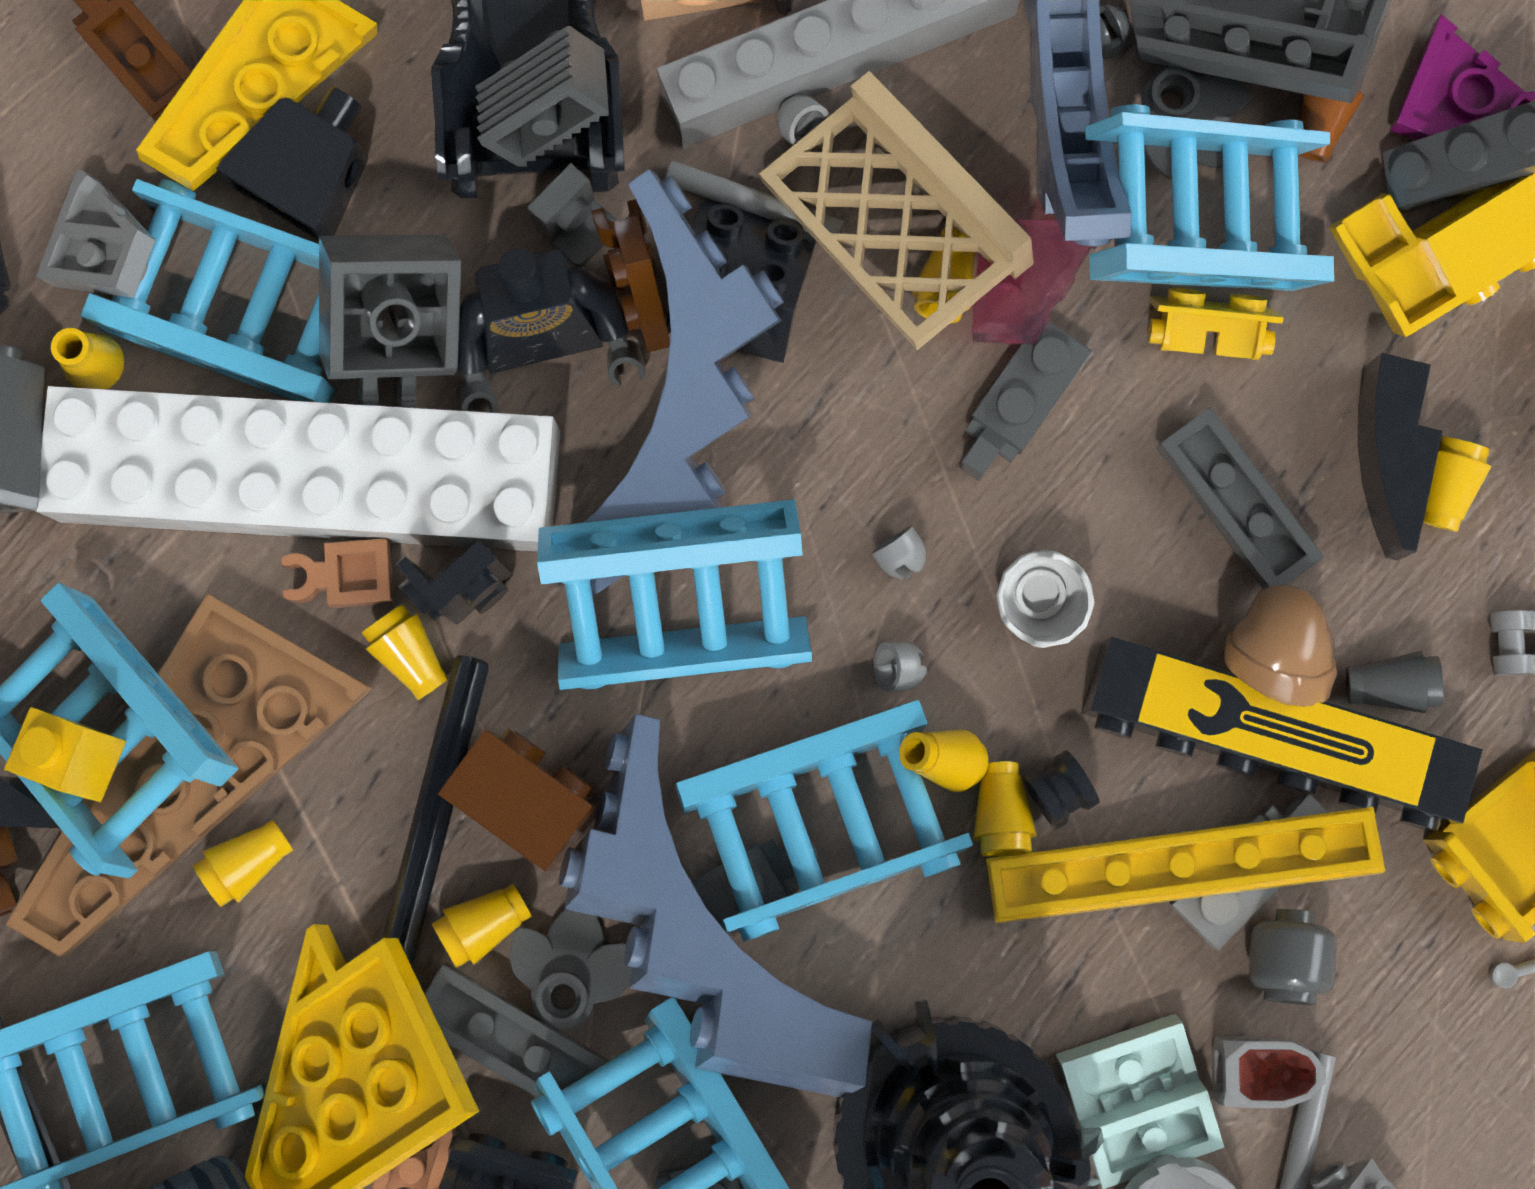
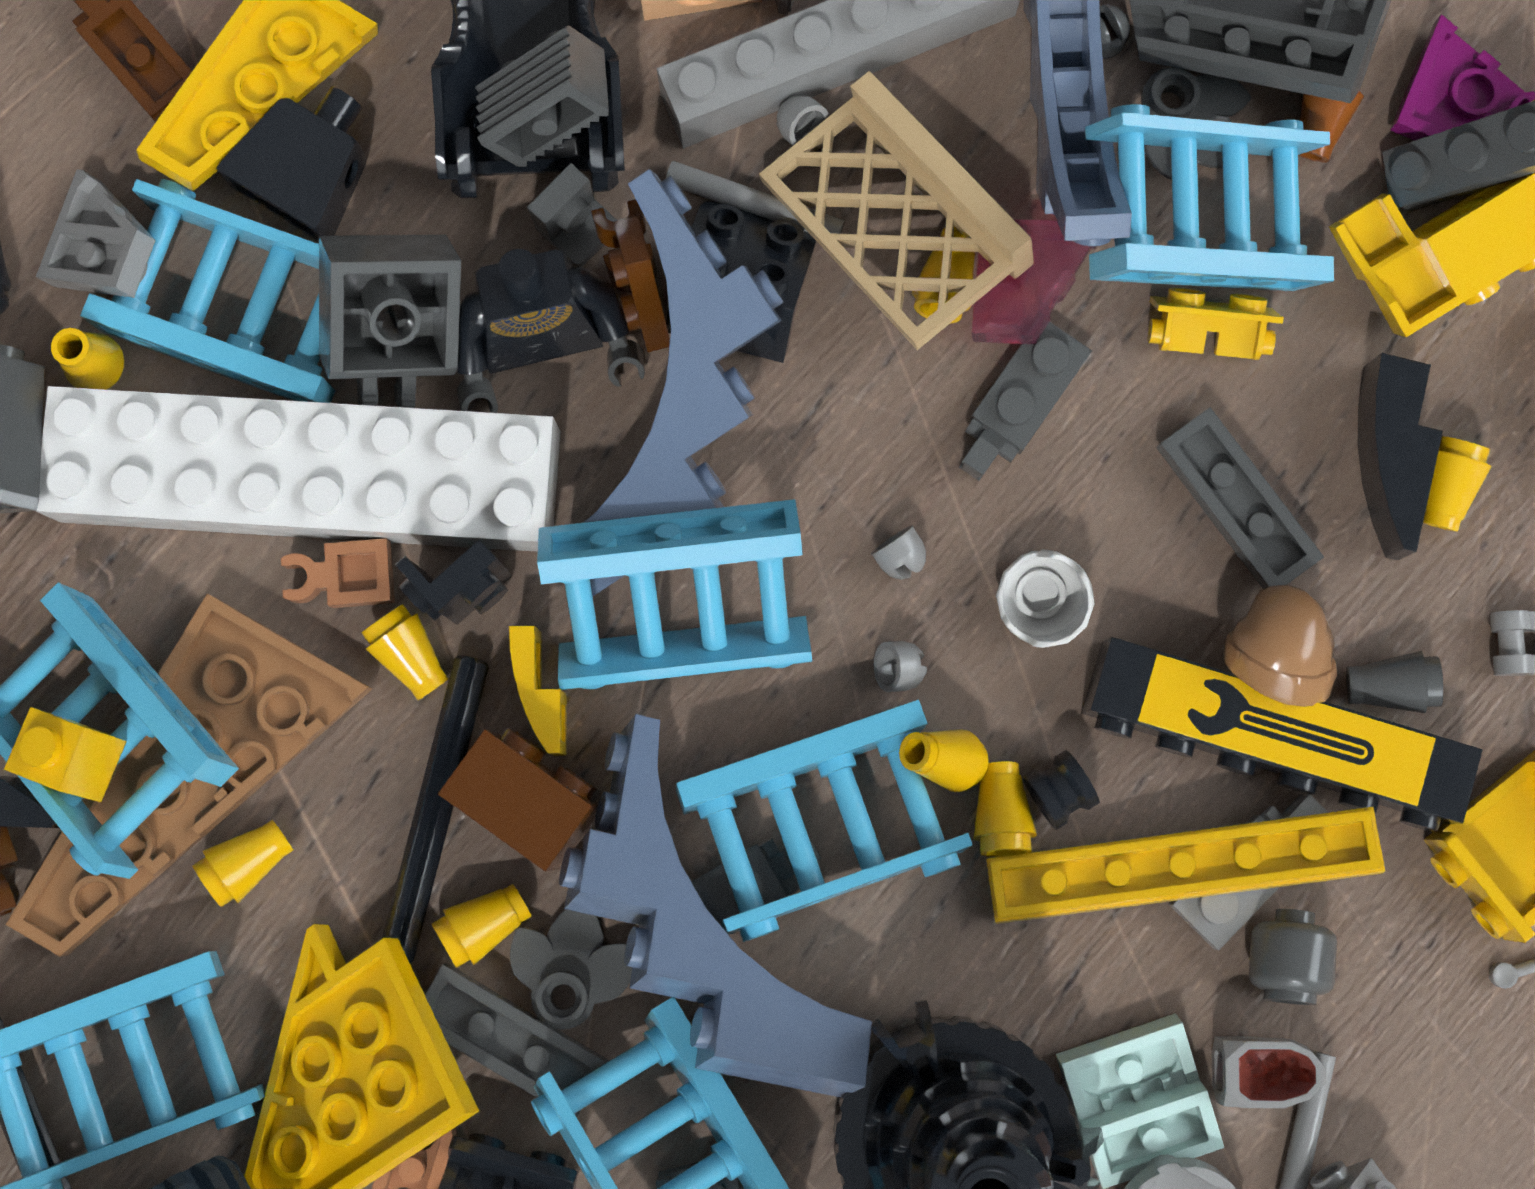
(543, 707): none -> yellow slope

